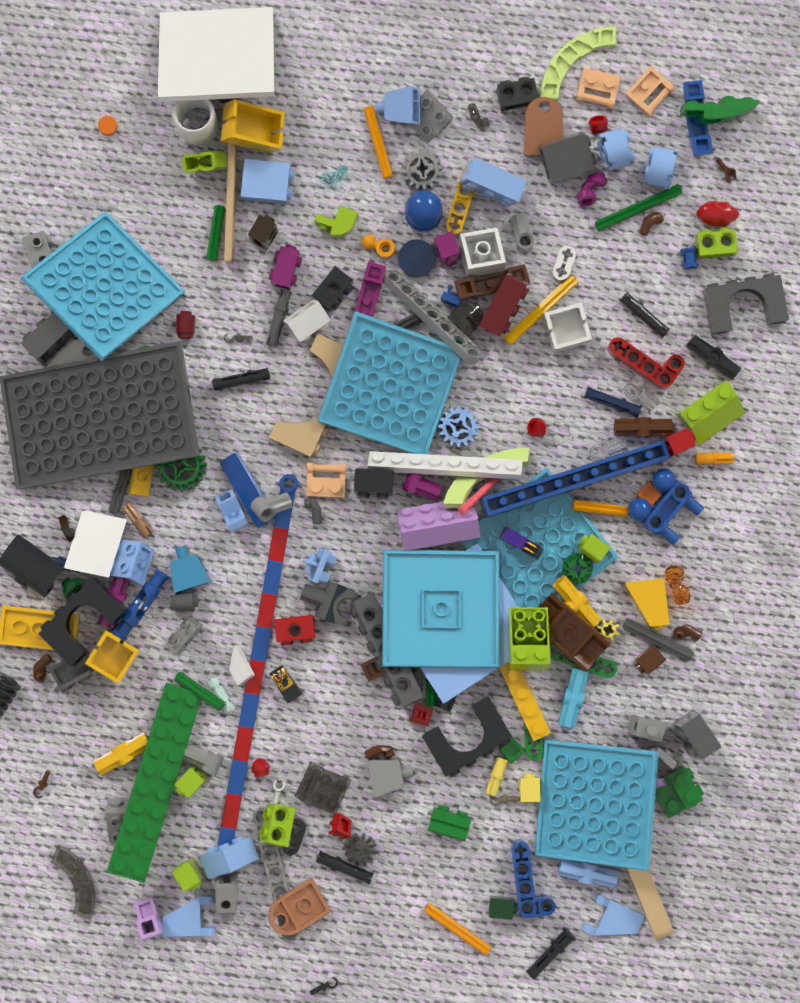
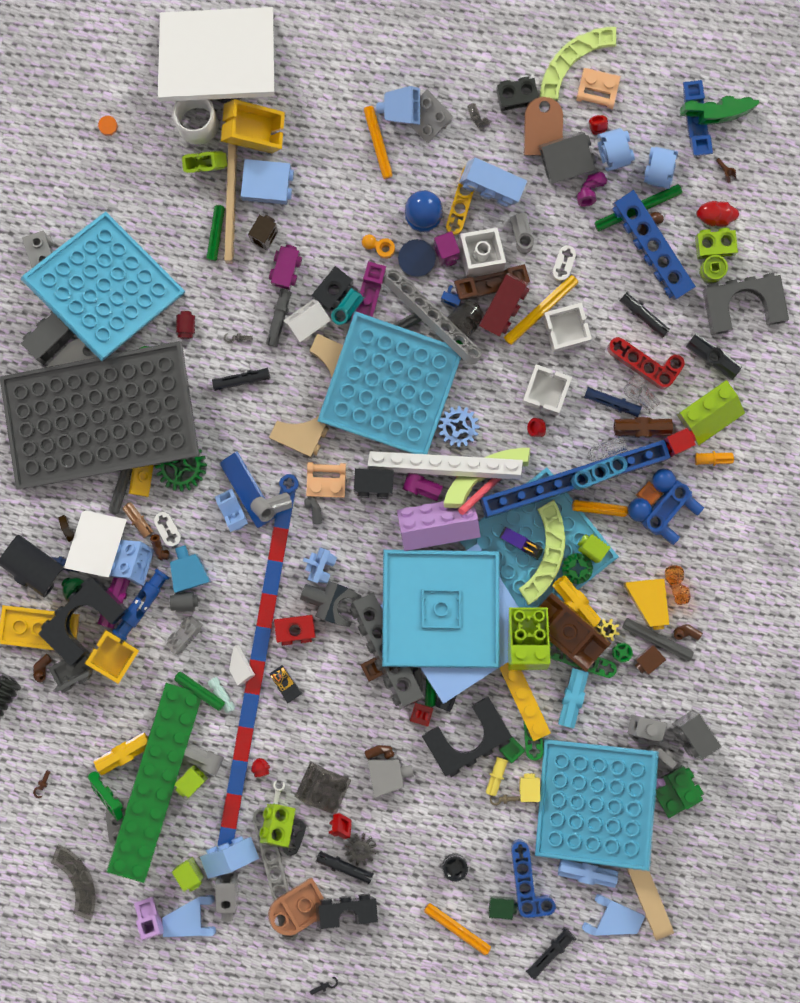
(106, 796): none -> green plate
(158, 548): none -> reddish brown arm
(171, 526): none -> white beam
(329, 911): none -> black arch
(334, 177): clear light blue arm -> none
(341, 226): lime brick -> none
(348, 306): none -> teal piece
(415, 170): light grey gear -> none
(449, 823): green brick -> none
(455, 867): none -> black wheel
(546, 390): none -> white piece
(552, 555): none -> yellowish green tile
(608, 471): none -> dark azure beam
(625, 654): none -> green wheel
(645, 87): light nougat plate -> none
(684, 282): none -> blue brick
(689, 258): blue bush -> none
(713, 269): none -> lime wheel

